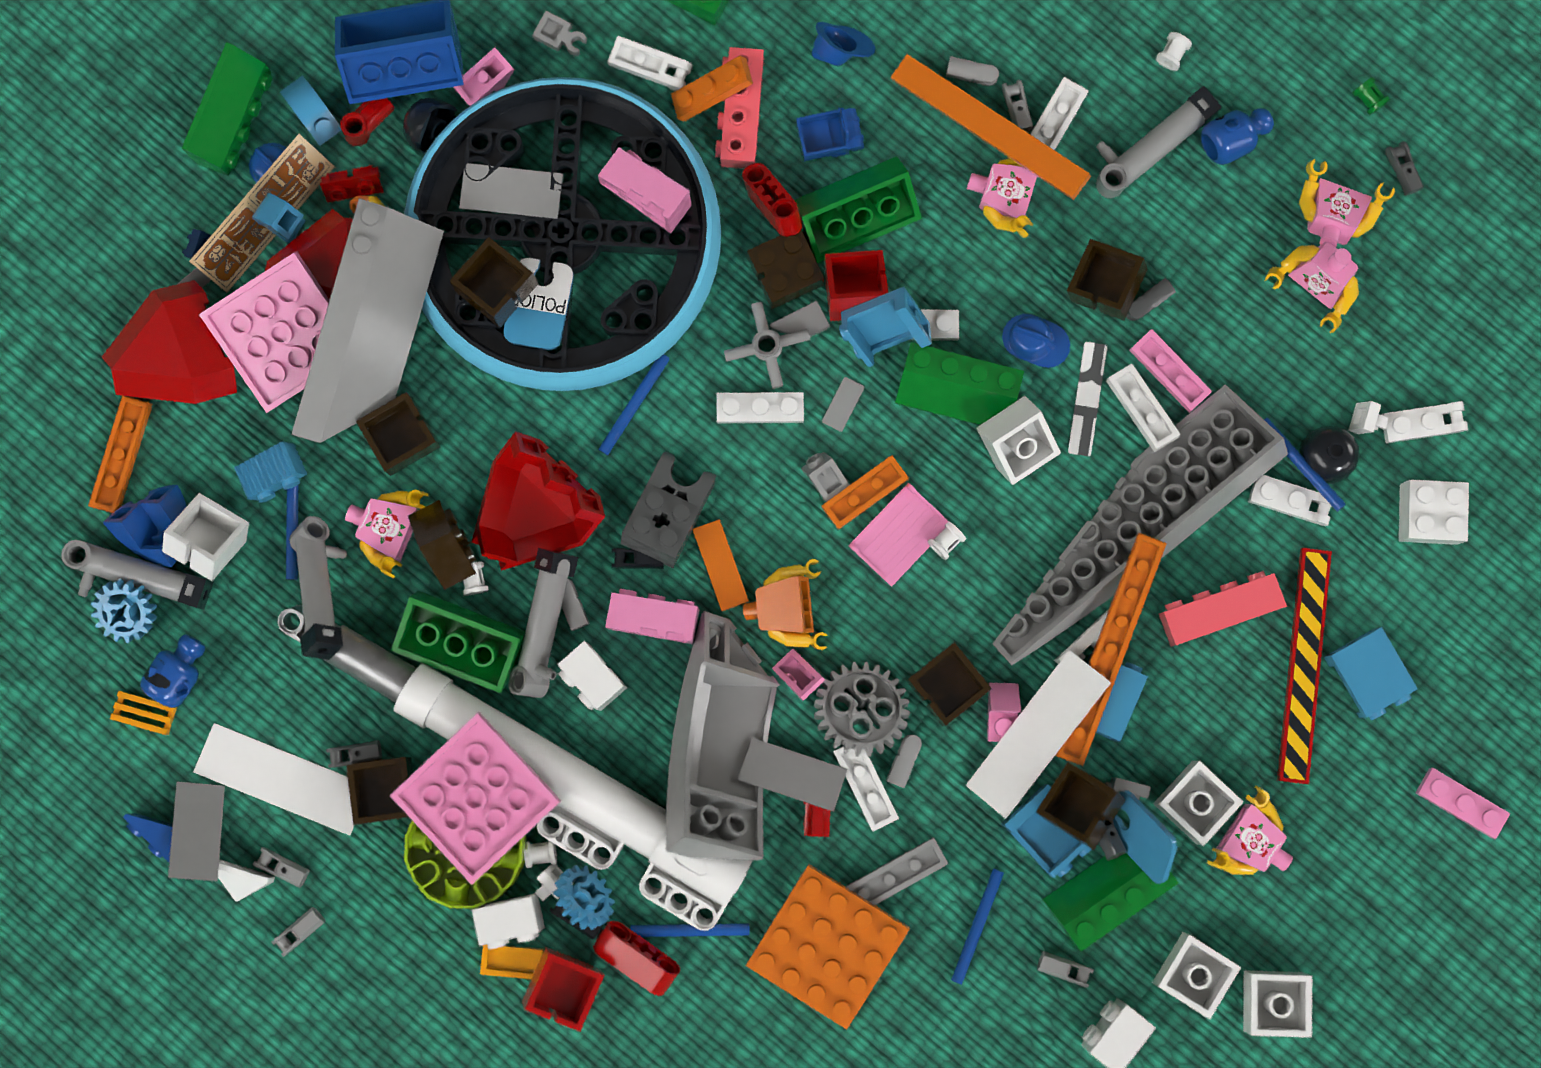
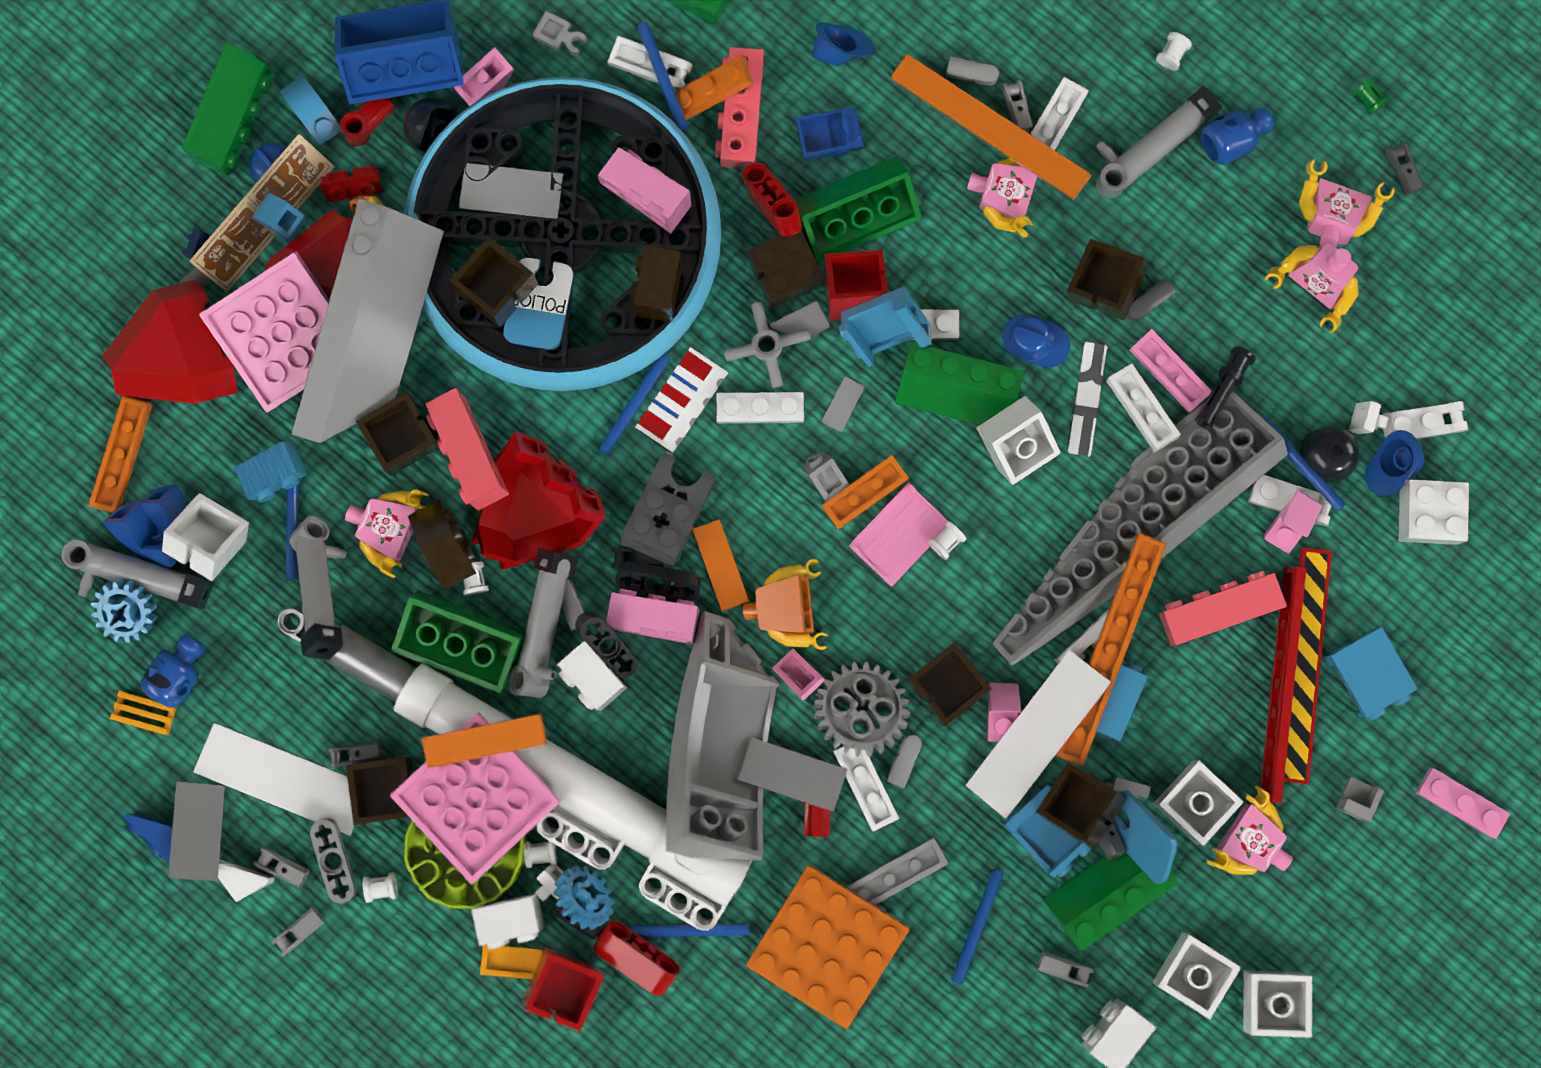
(347, 879): none -> light grey beam
(380, 887): none -> white bush
(466, 449): none -> coral brick
(484, 740): none -> orange tile
(604, 633): none -> black beam
(657, 284): none -> dark brown piece
(662, 75): none -> blue bar
(670, 575): none -> black beam
(681, 399): none -> sticker
(1230, 376): none -> black pin
(1283, 683): none -> red tile
(1293, 521): none -> bright pink slope
(1359, 800): none -> light grey panel
(1394, 463): none -> blue piece

